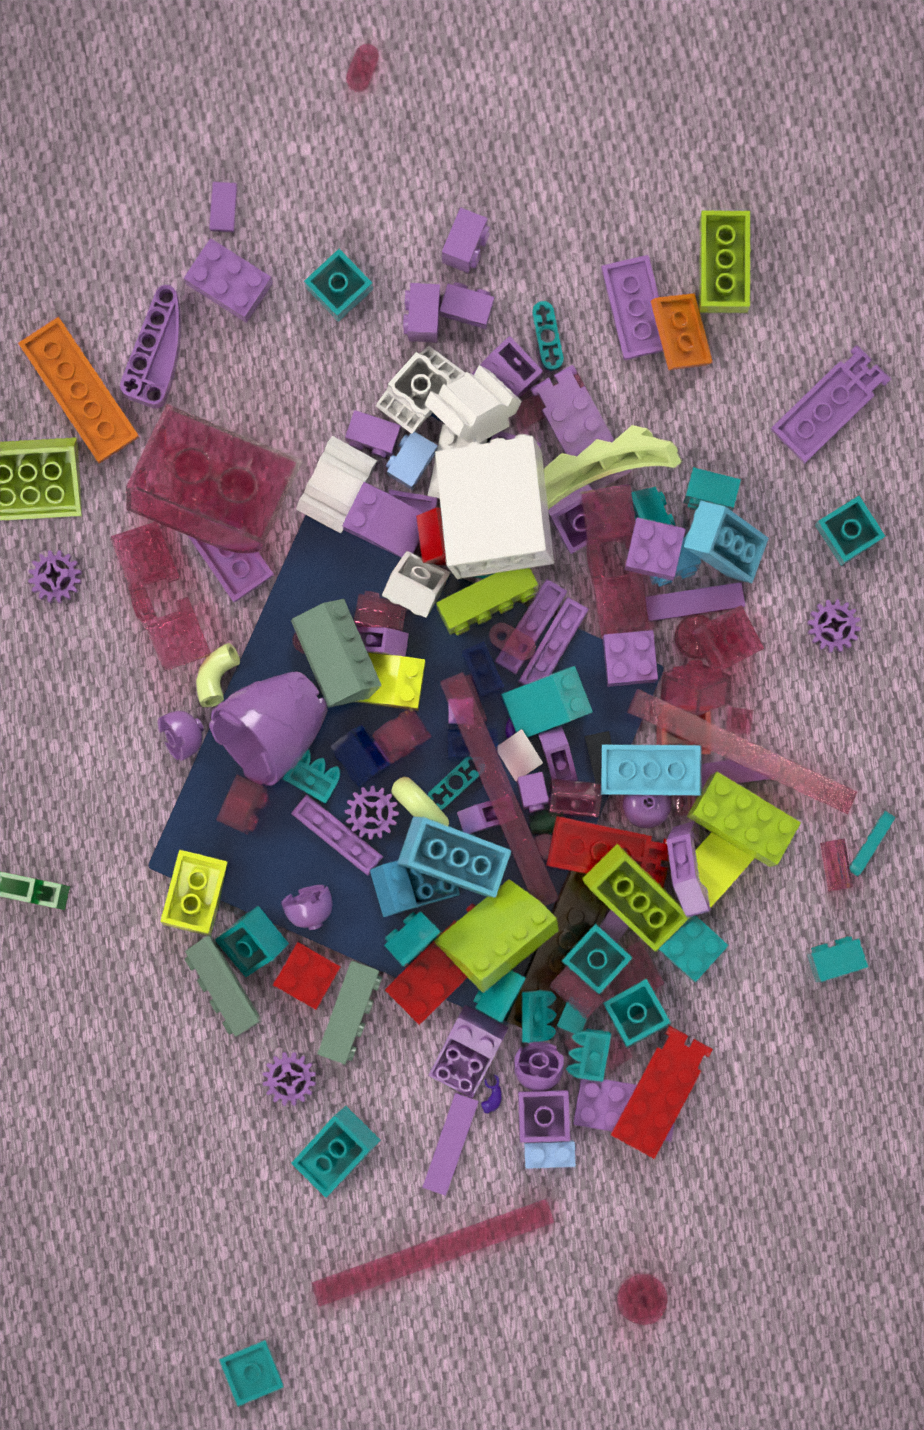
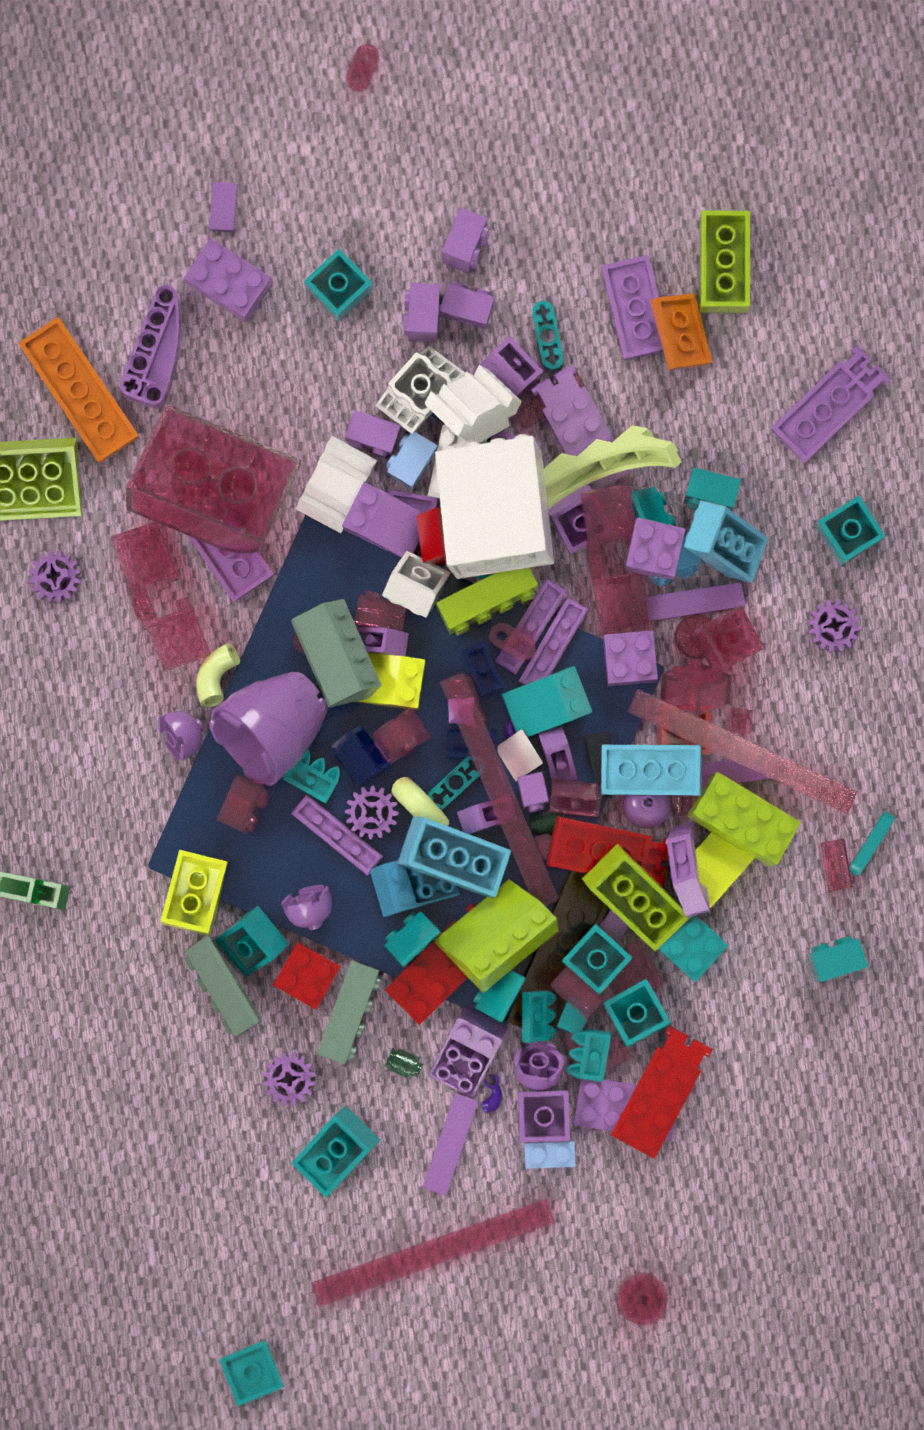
(404, 1063): none -> clear green brick

